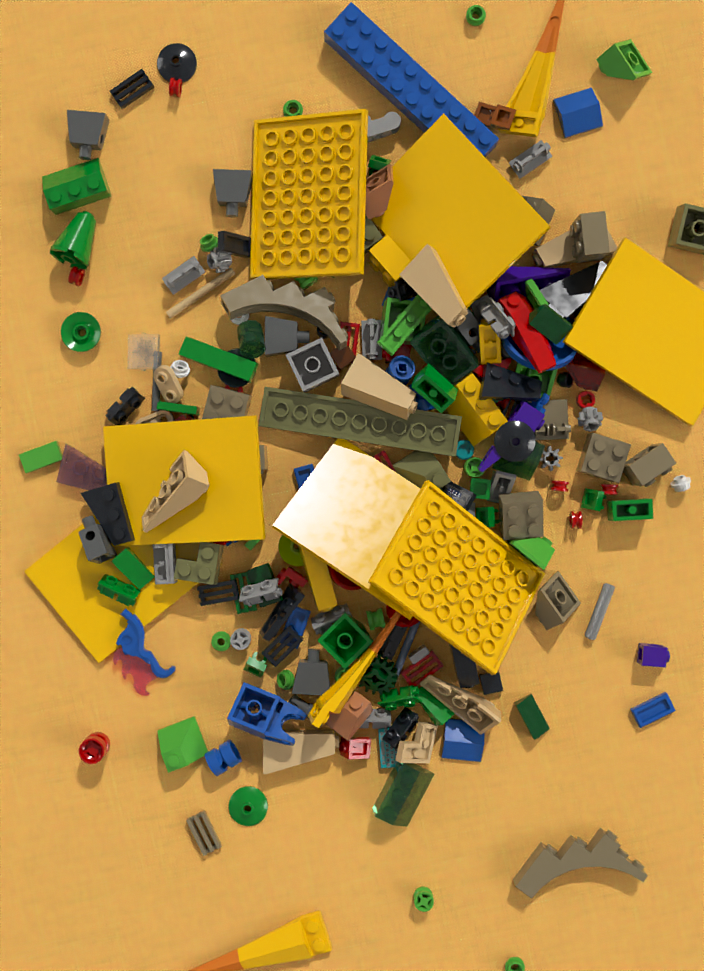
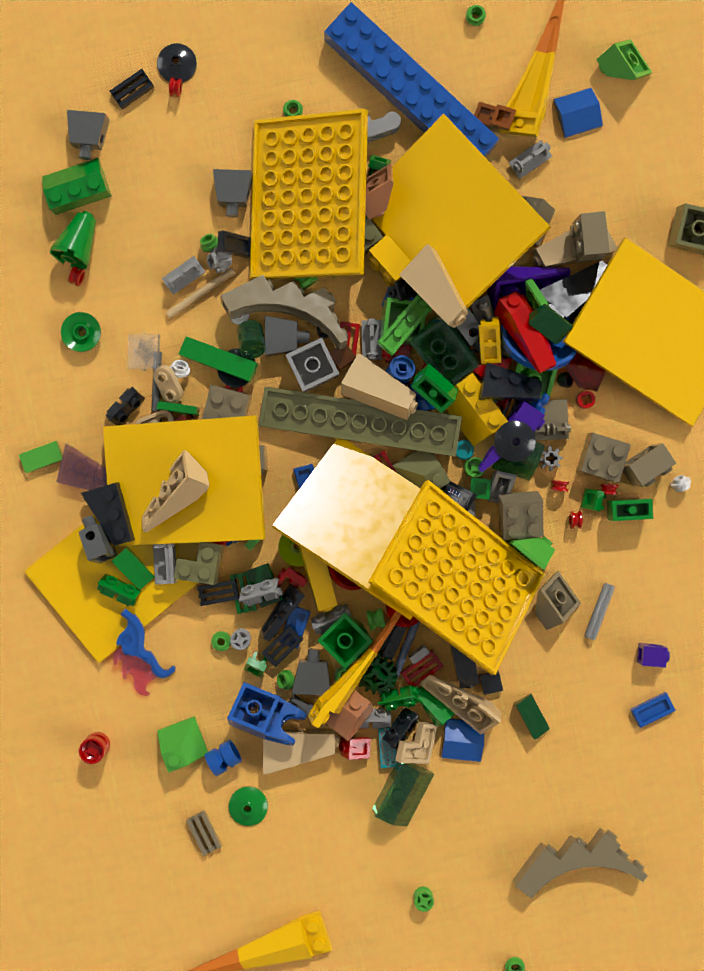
(487, 516): green tile -> none
(503, 324): light grey hinge -> none
(590, 419): light grey gear -> none

